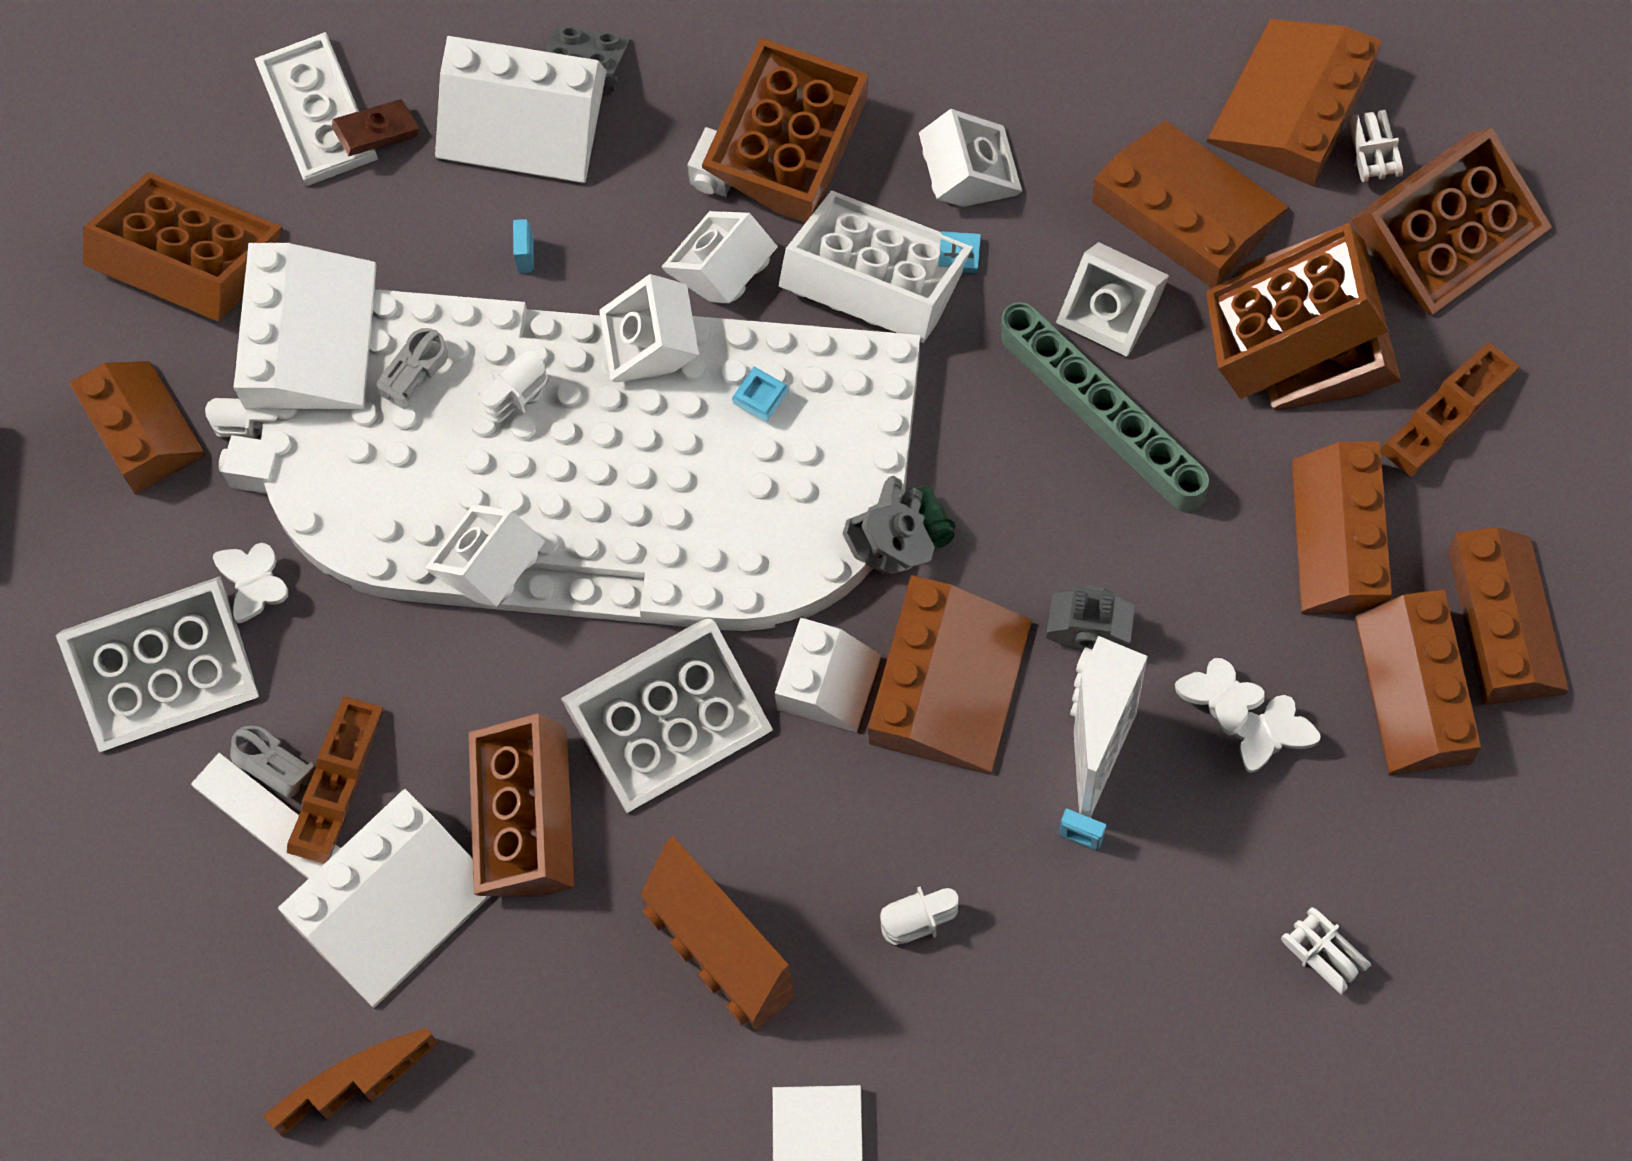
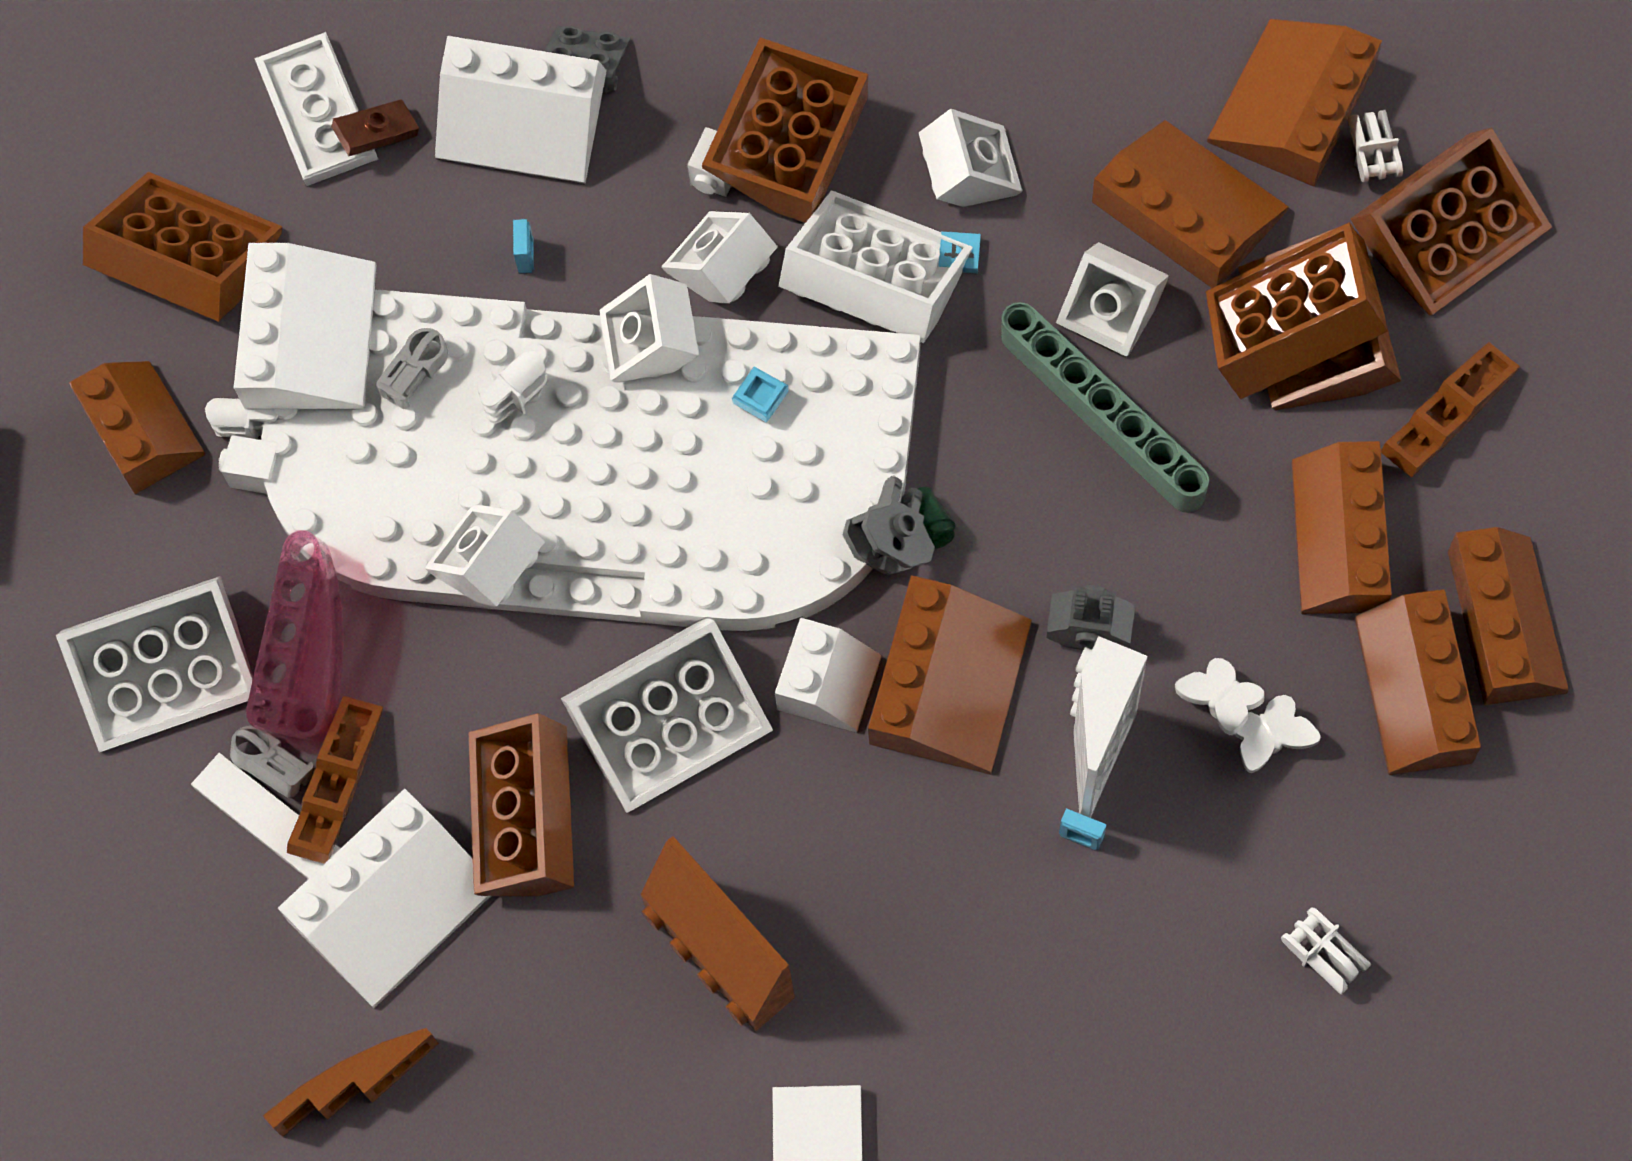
(252, 578): white animal -> none
(311, 656): none -> clear pink beam
(917, 915): white arm -> none

